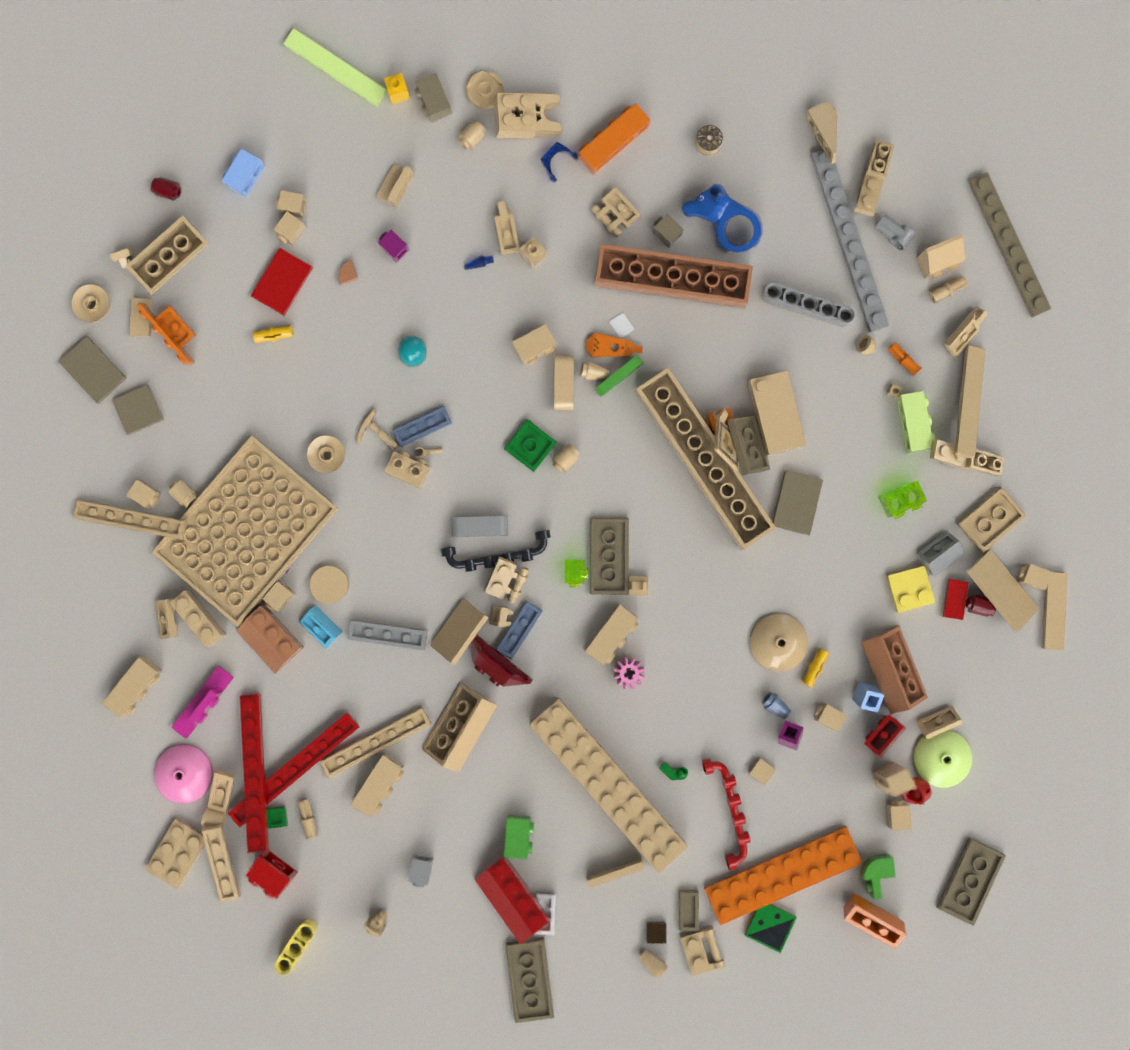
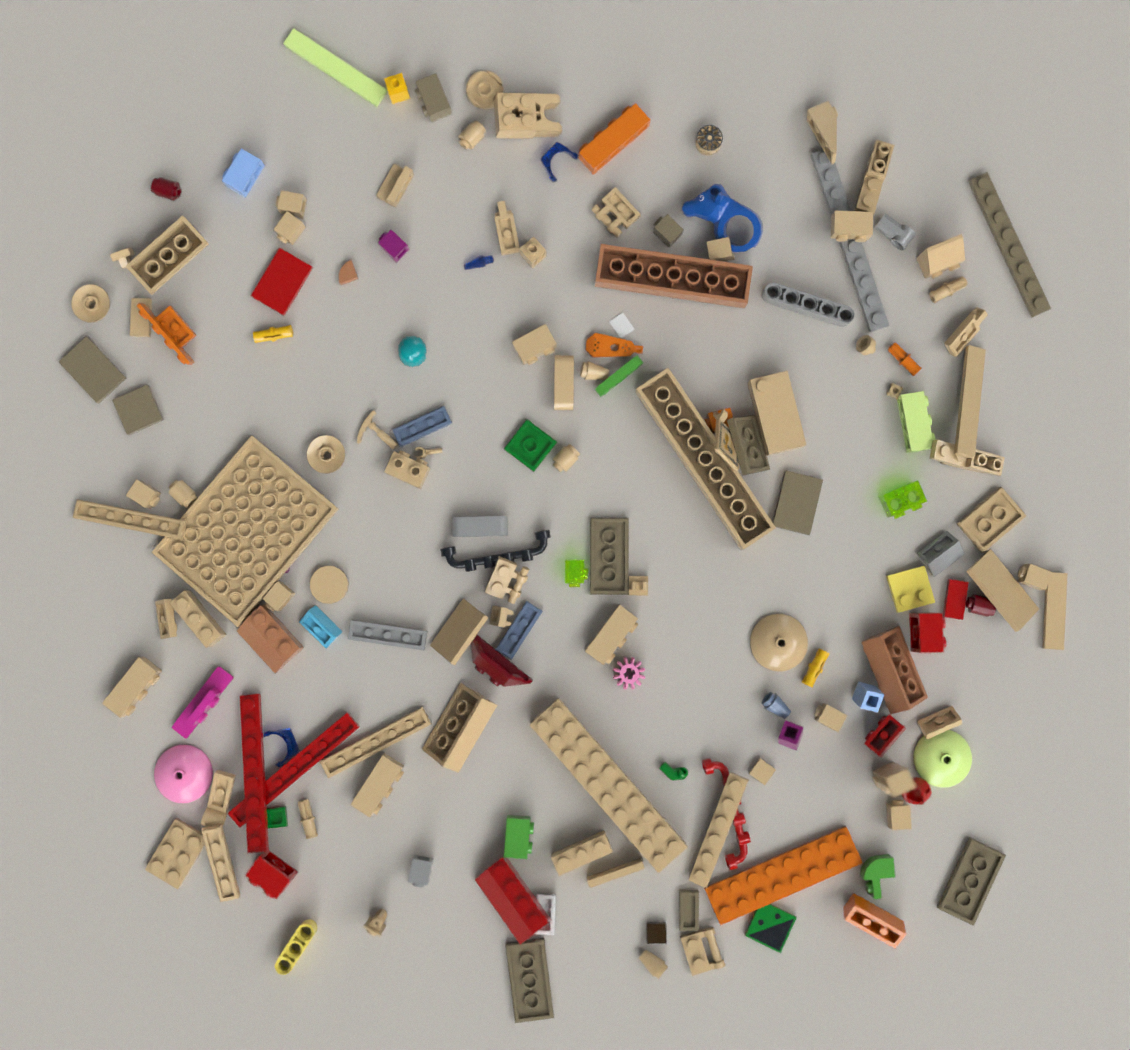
(292, 746): none -> clear blue helmet
(581, 853): none -> tan brick
(718, 829): none -> tan plate
(720, 250): none -> tan panel
(851, 225): none -> tan brick
(927, 632): none -> red brick

